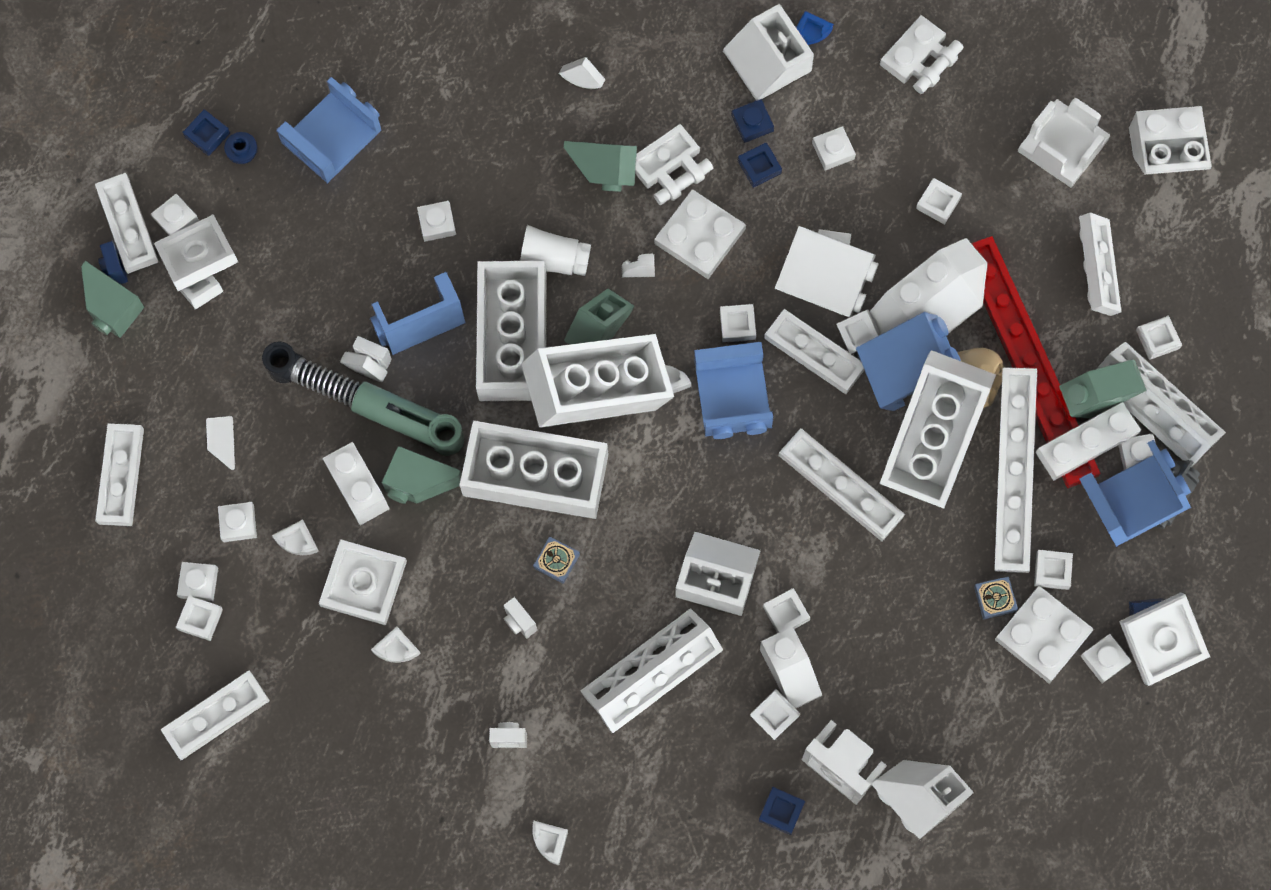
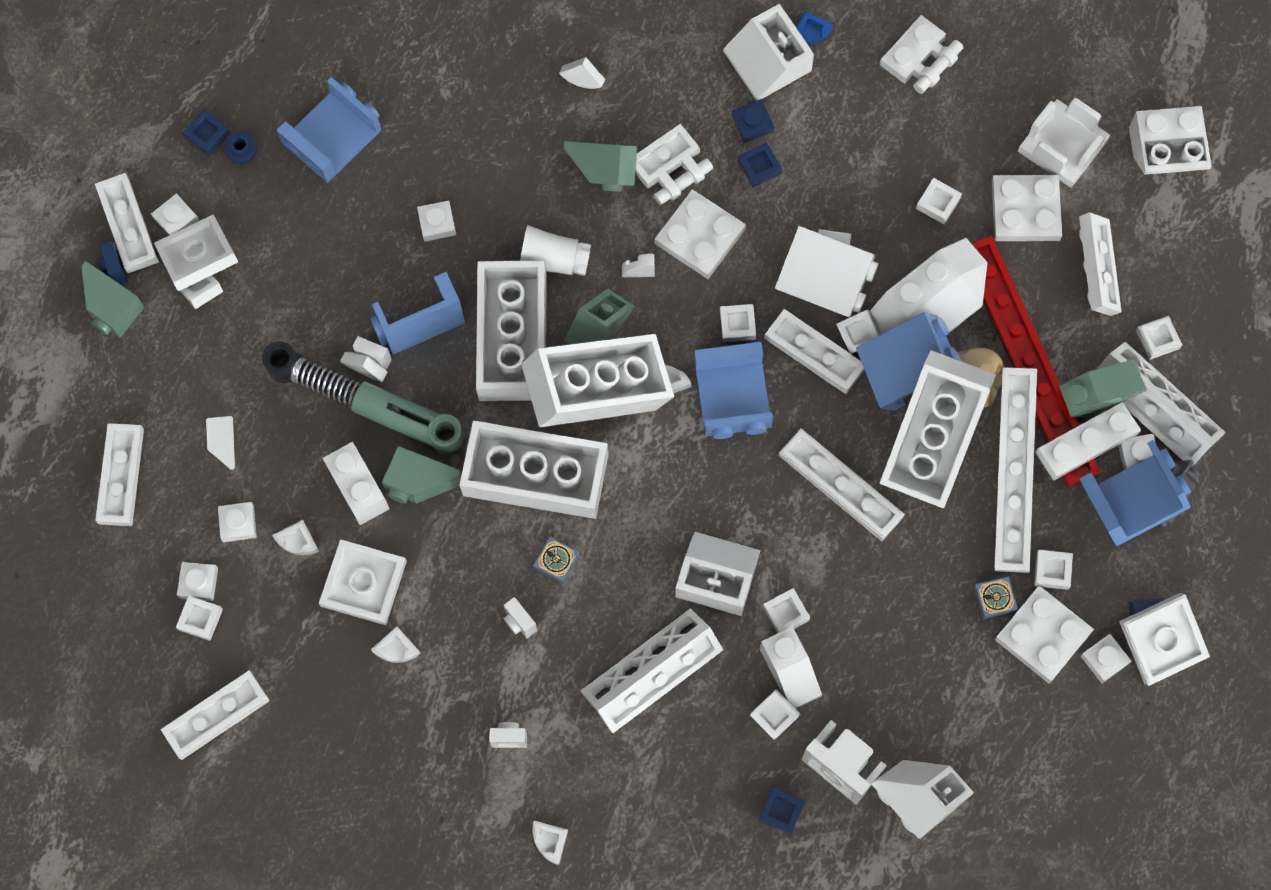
(833, 148): white plate -> none
(1026, 208): none -> white plate

